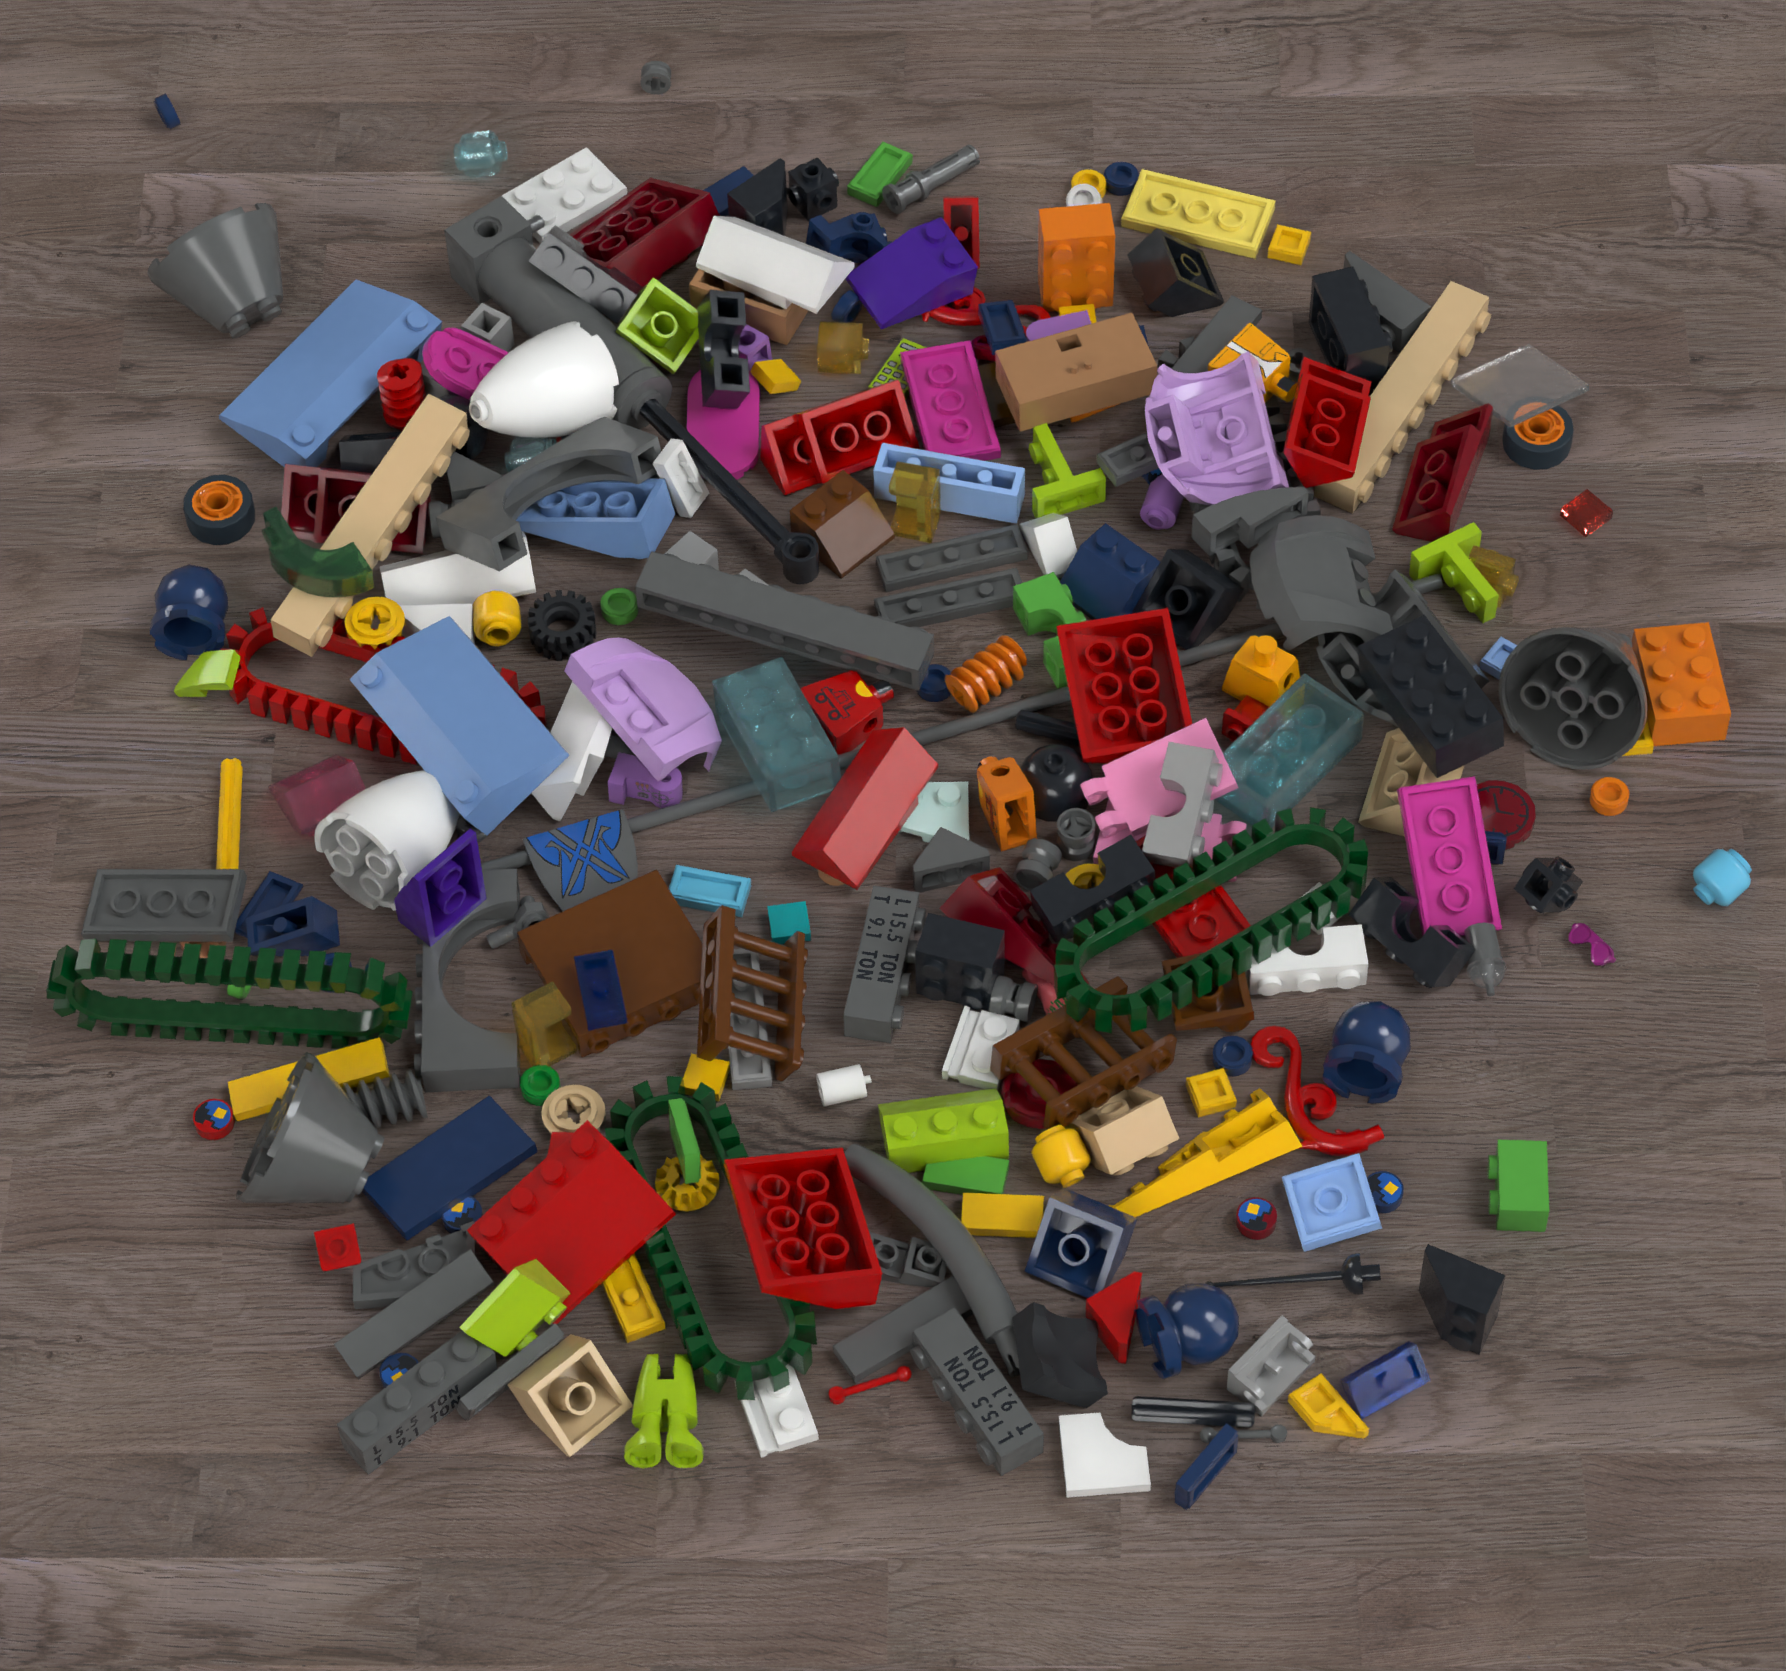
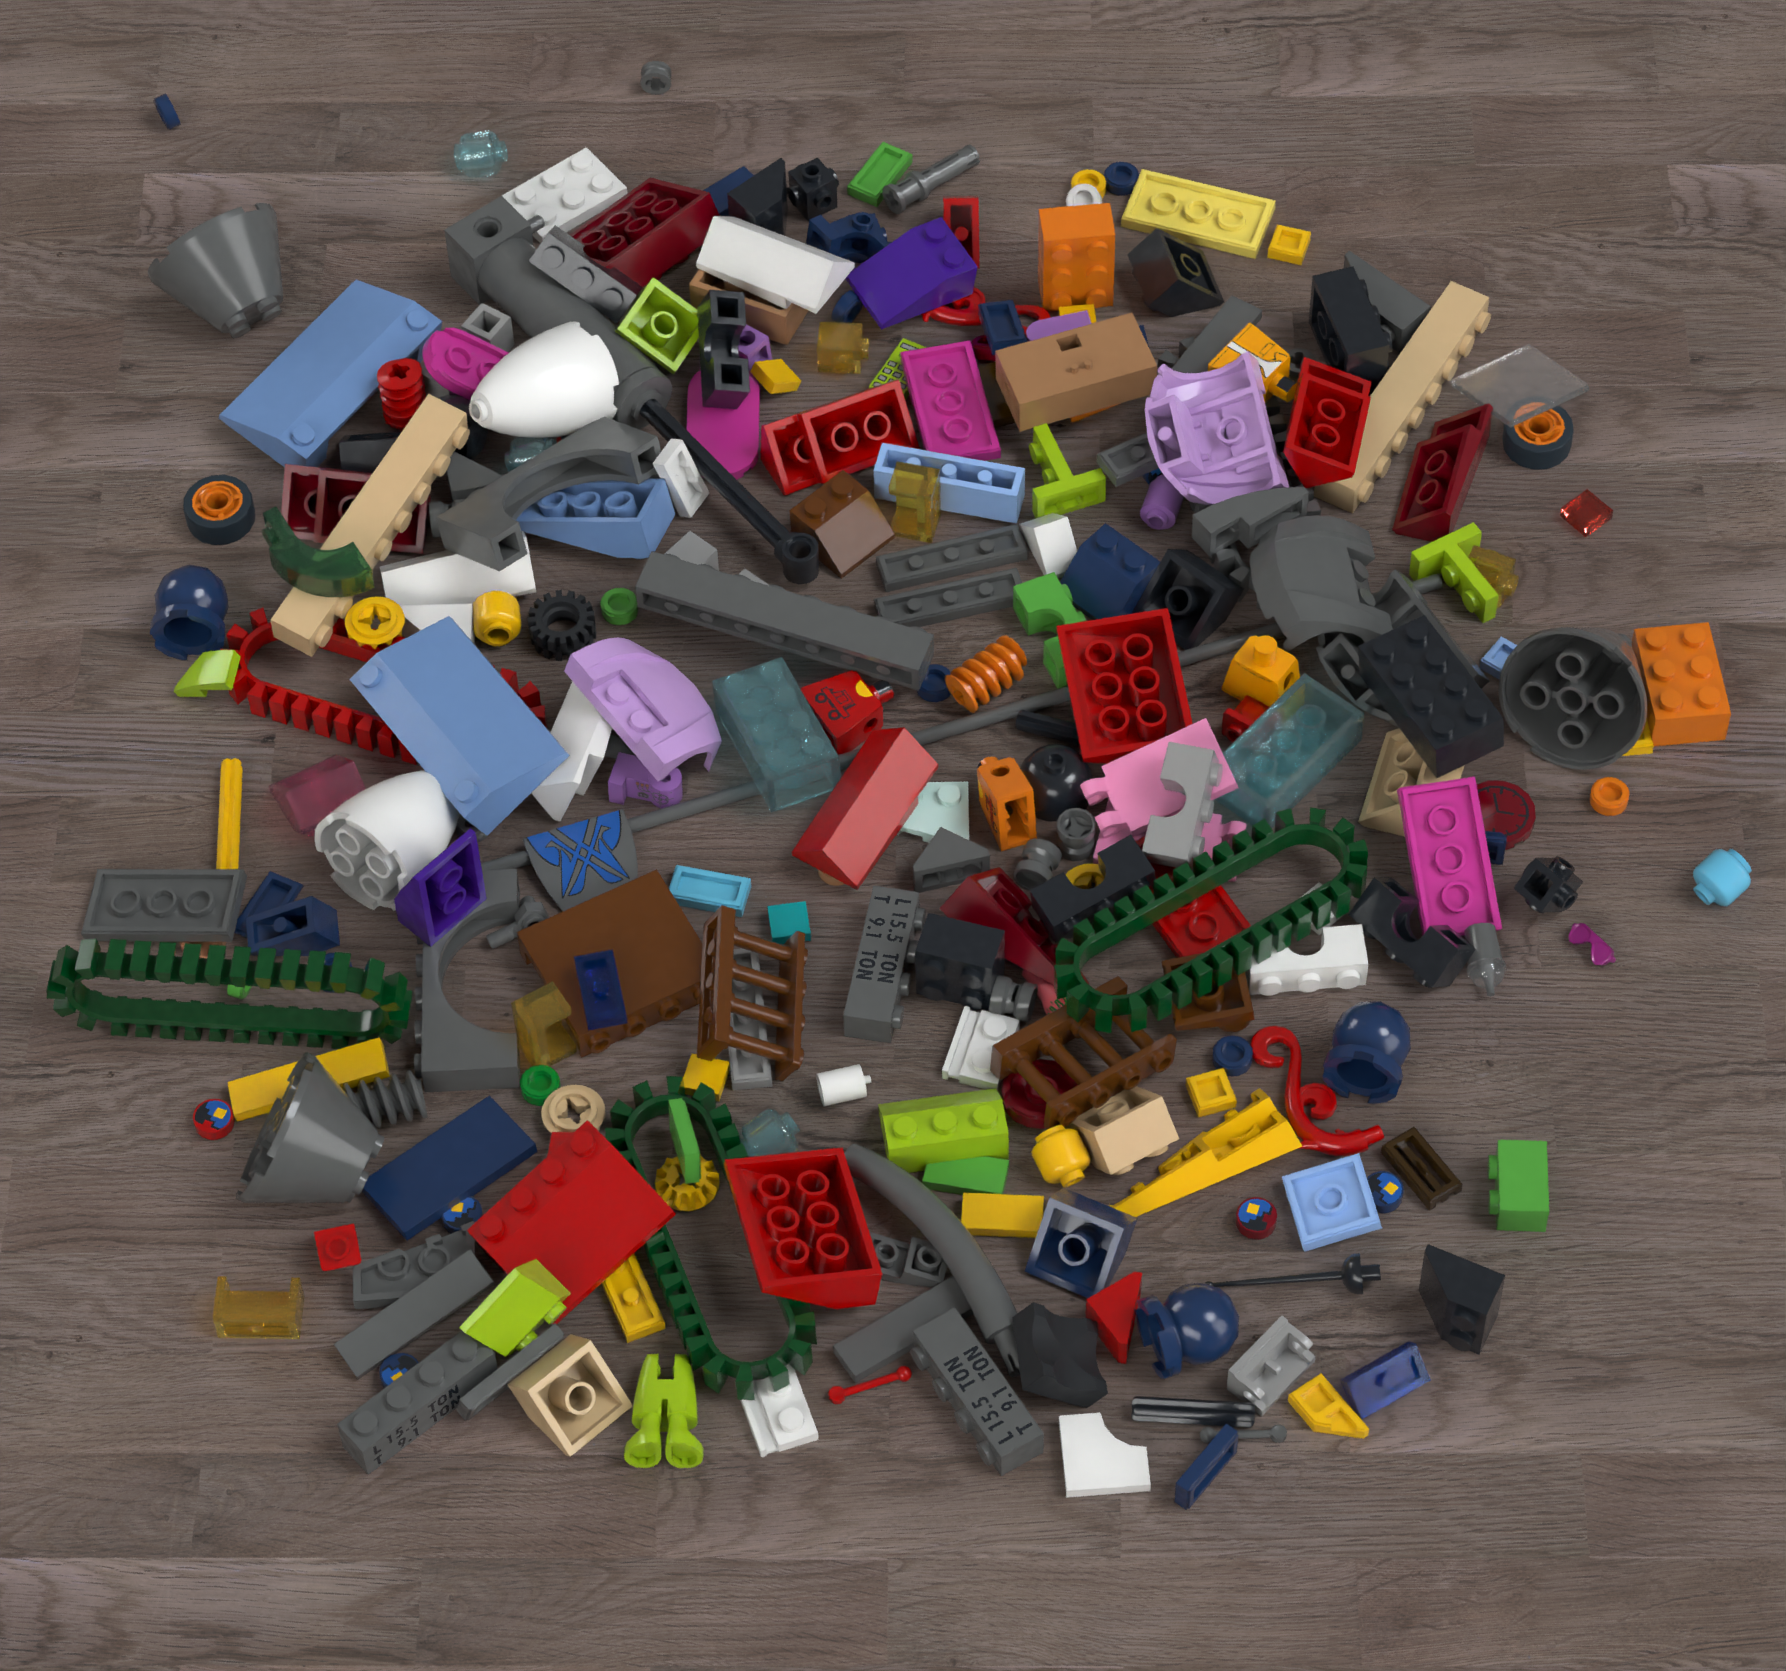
(258, 1312): none -> clear yellow panel
(770, 1134): none -> clear light blue head
(1428, 1198): none -> dark brown tile

